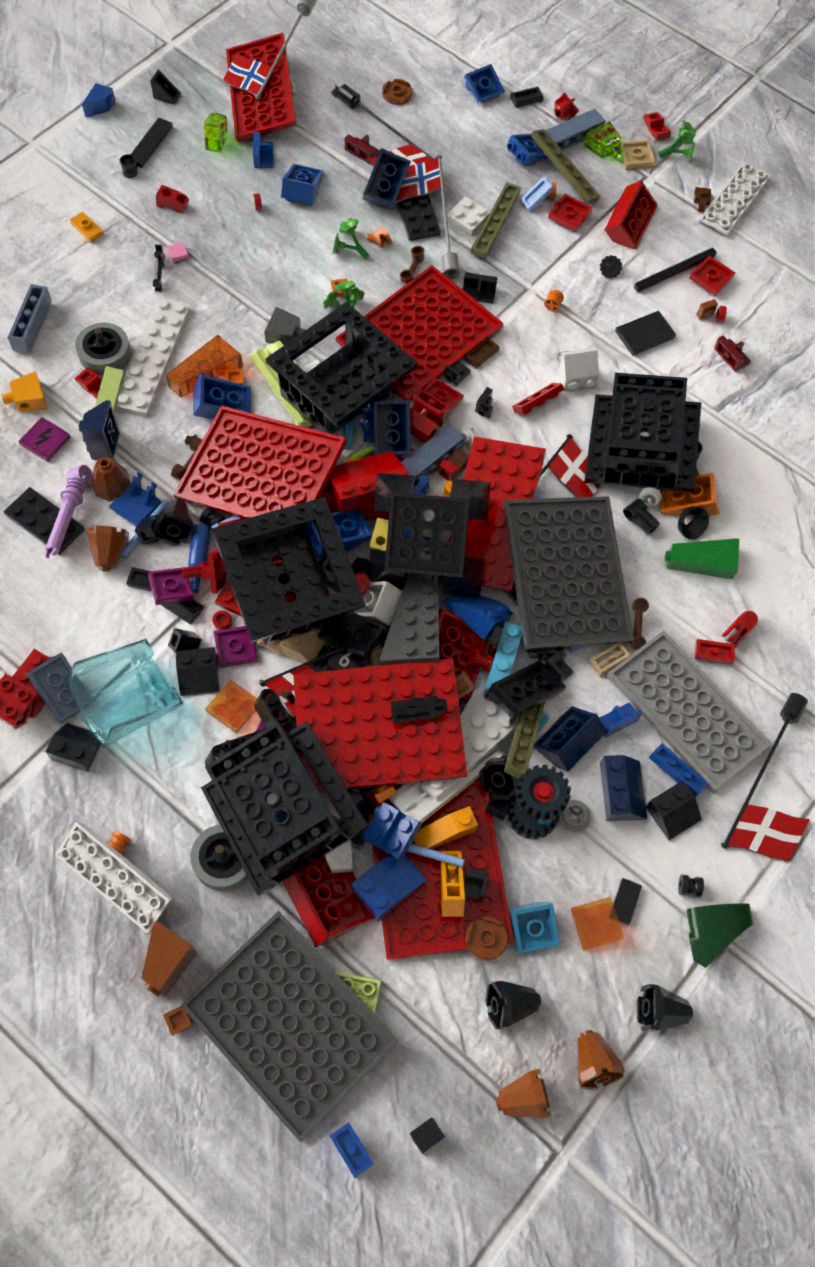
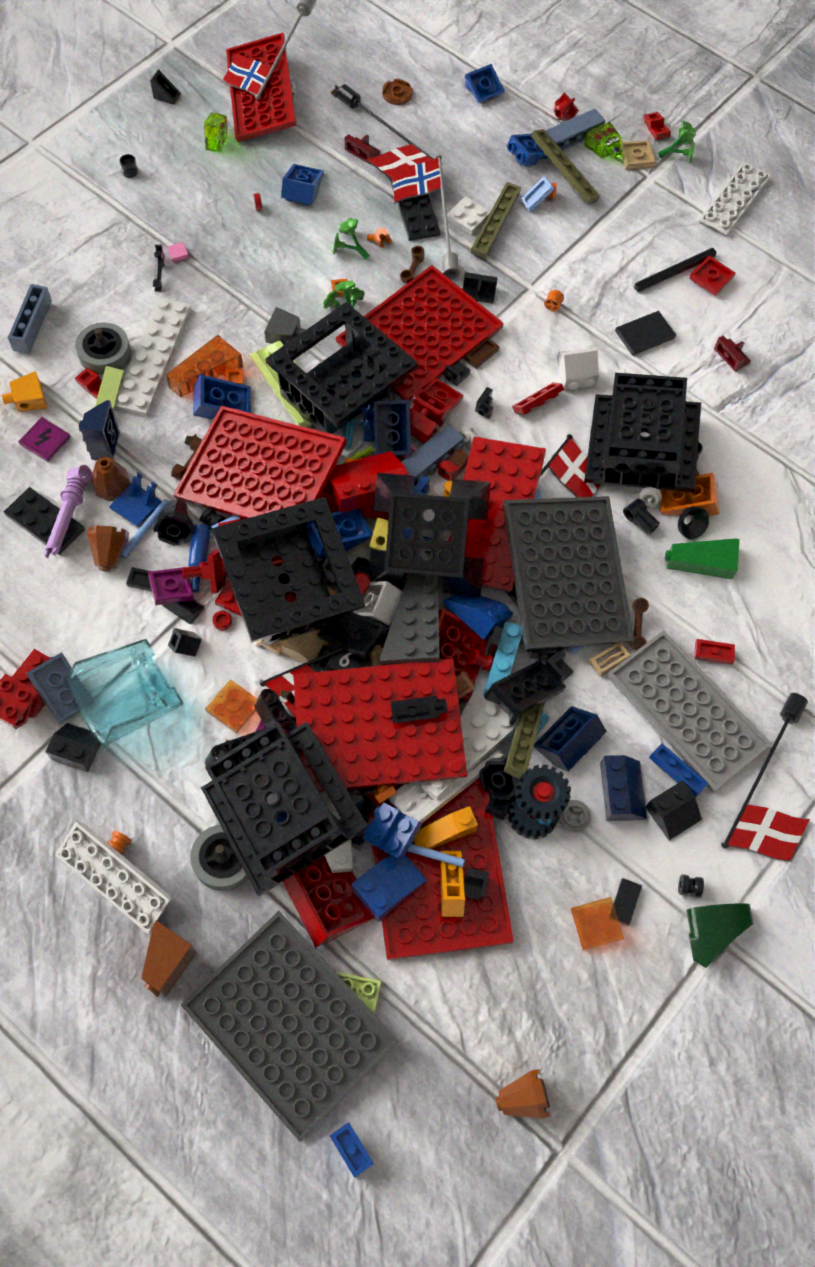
(86, 227): light orange plate -> none
(98, 100): blue slope -> none
(145, 530): black panel -> none
(151, 141): black tile -> none
(171, 199): red leg -> none
(177, 1020): dark orange plate -> none
(197, 671): black slope -> none
(234, 647): magenta tile -> none
(262, 152): blue panel -> none
(386, 179): dark blue slope -> none
(426, 1135): black panel -> none
(486, 938): dark orange tile -> none
(510, 1003): black cone -> none
(526, 97): black tile -> none
(534, 926): dark azure slope -> none
(569, 212): red plate -> none
(596, 1061): dark orange cone -> none
(610, 266): black piece -> none
(620, 718): blue panel -> none
(631, 216): red slope -> none
(661, 1009): black cone -> none
(702, 197): reddish brown plate -> none
(707, 309): dark orange plate -> none
(721, 314): red tile -> none
(742, 625): red arm -> none

